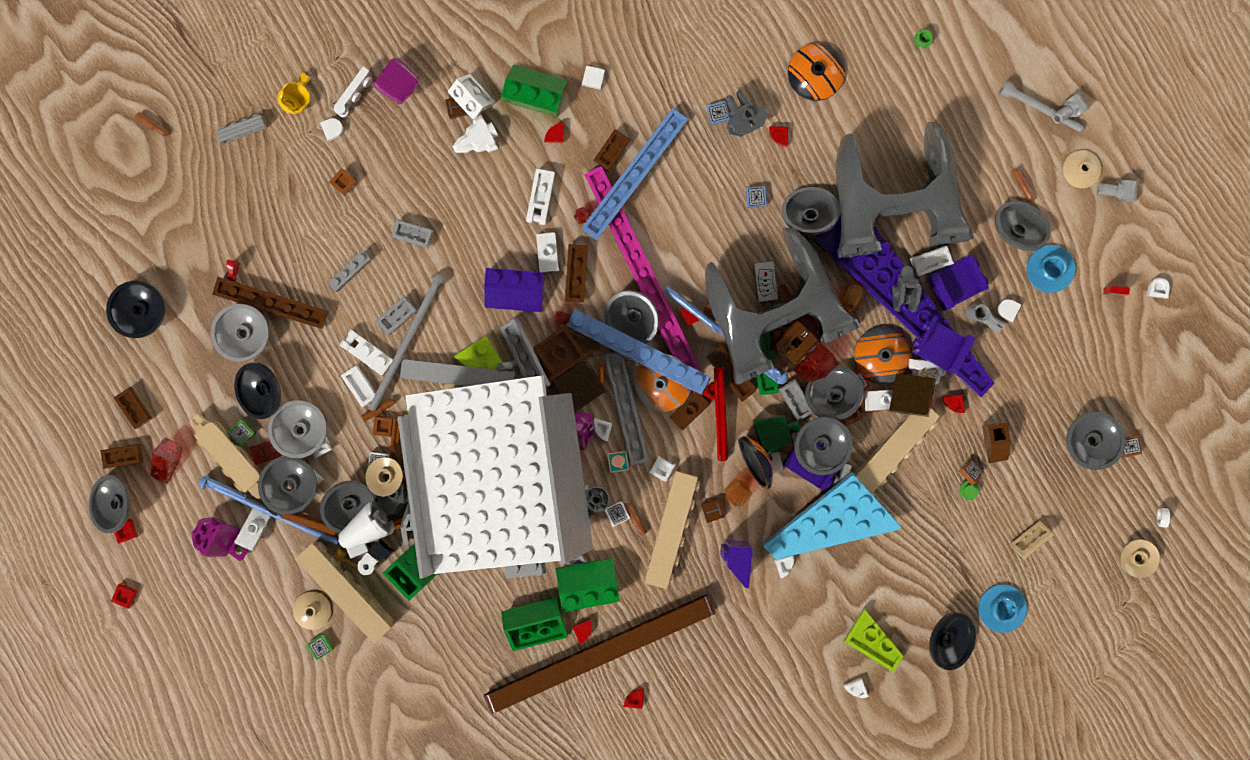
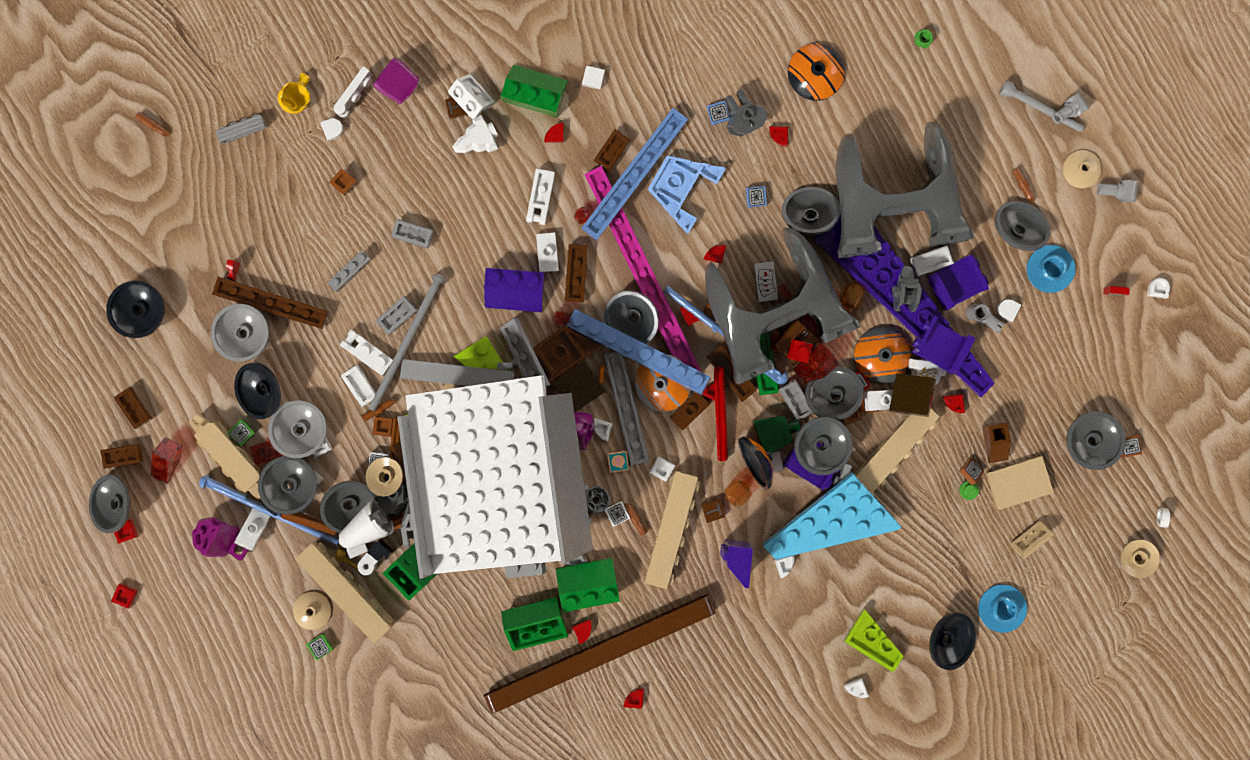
(674, 183): none -> light blue wing
(715, 254): none -> red tile
(799, 350): none -> red plate
(1019, 482): none -> tan tile

